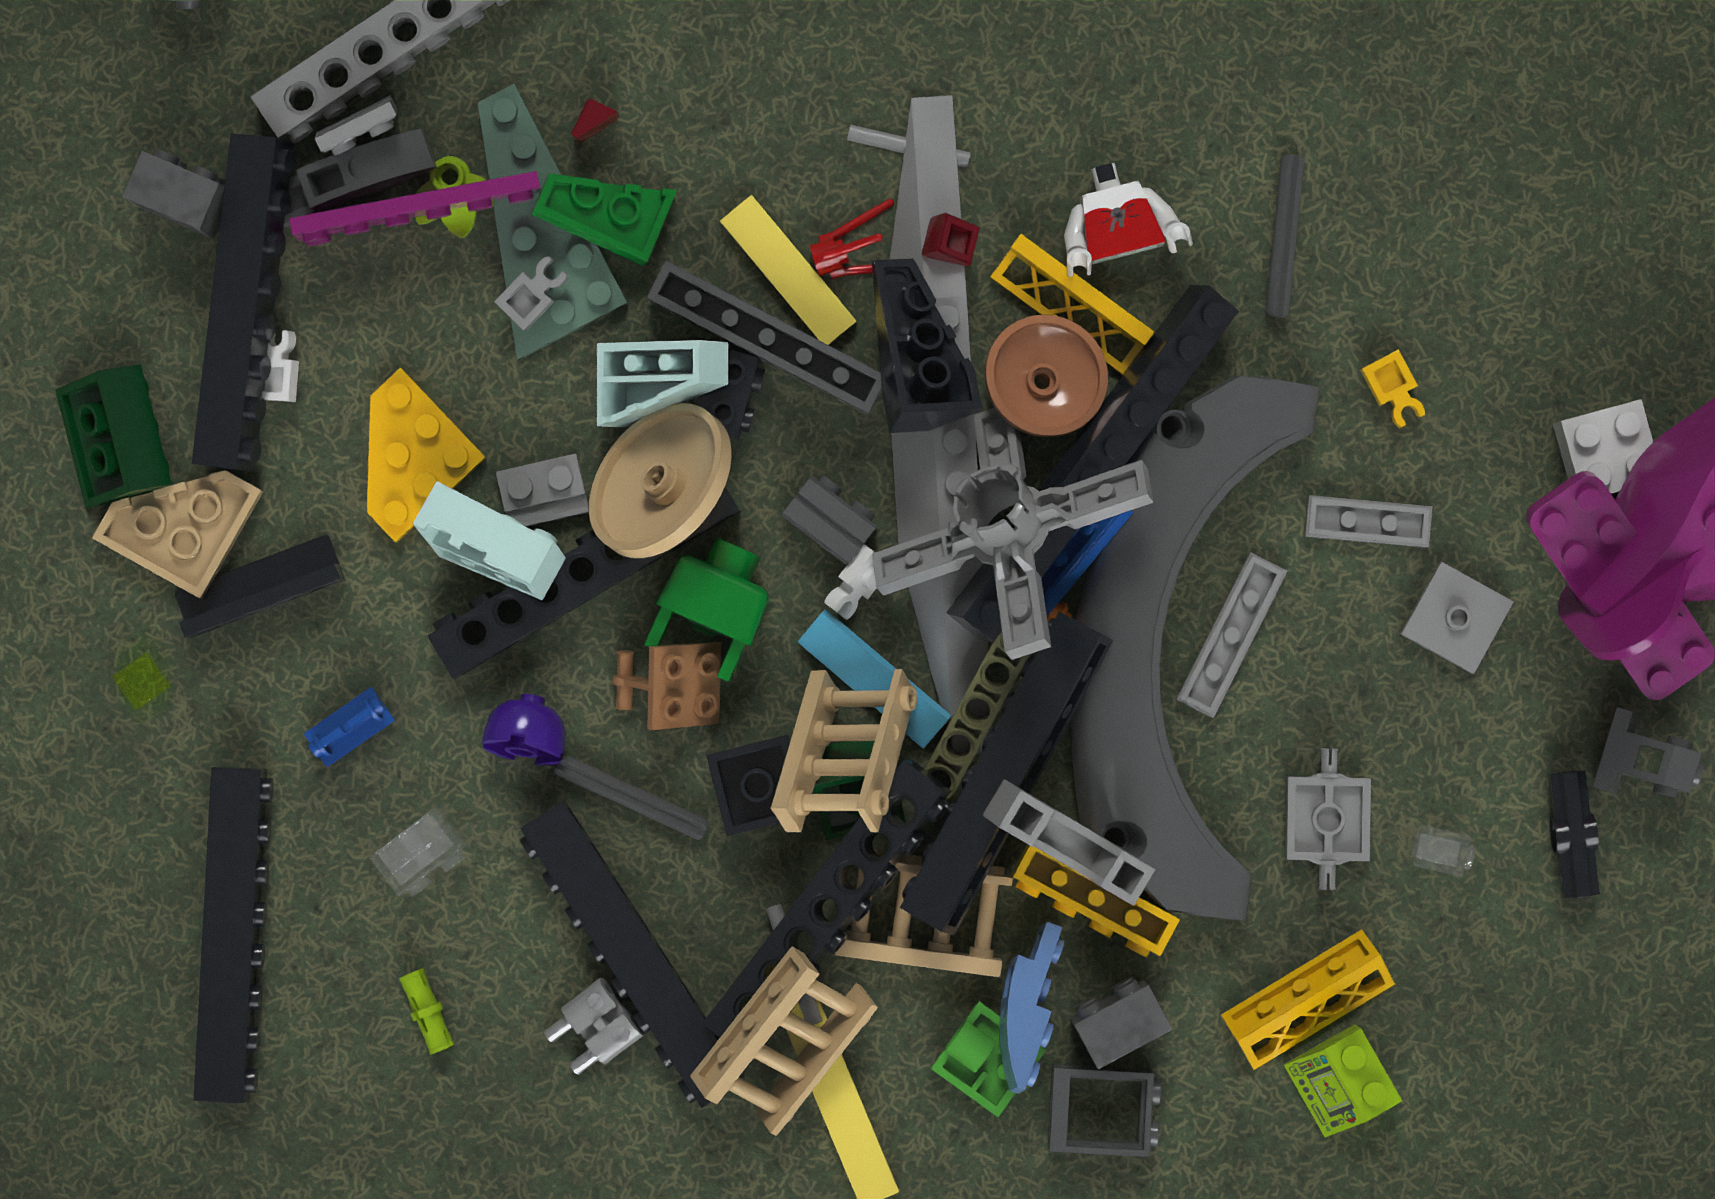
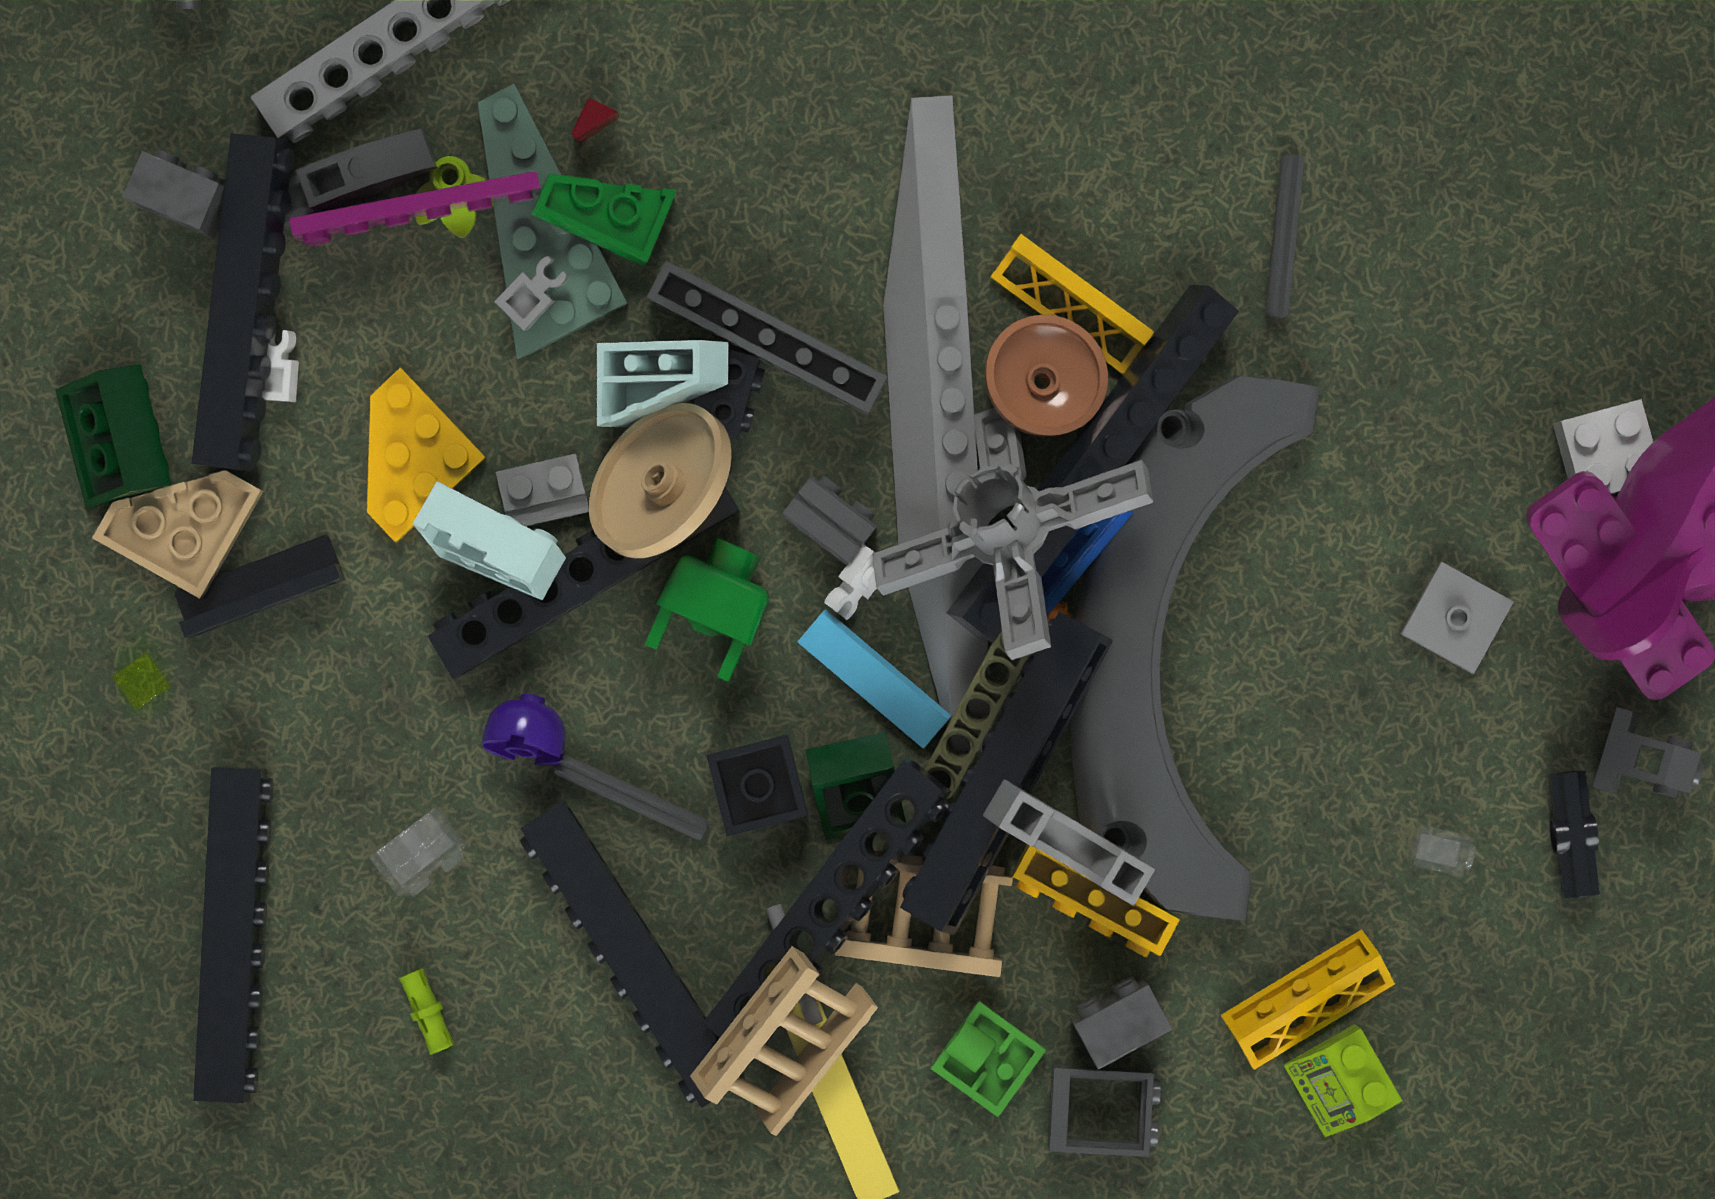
(342, 133): light grey tile -> none
(348, 727): blue hinge -> none
(601, 1021): light grey piece -> none
(679, 686): medium nougat plate -> none
(788, 271): light yellow tile -> none
(815, 731): tan fence -> none
(832, 254): red plant -> none
(892, 142): light grey bar -> none
(920, 363): black wedge -> none
(950, 240): dark red slope -> none
(1022, 1022): medium blue slope -> none
(1118, 222): torso -> none
(1231, 635): light grey tile -> none
(1328, 818): light grey plate -> none
(1368, 521): light grey tile -> none
(1390, 381): yellow plate -> none

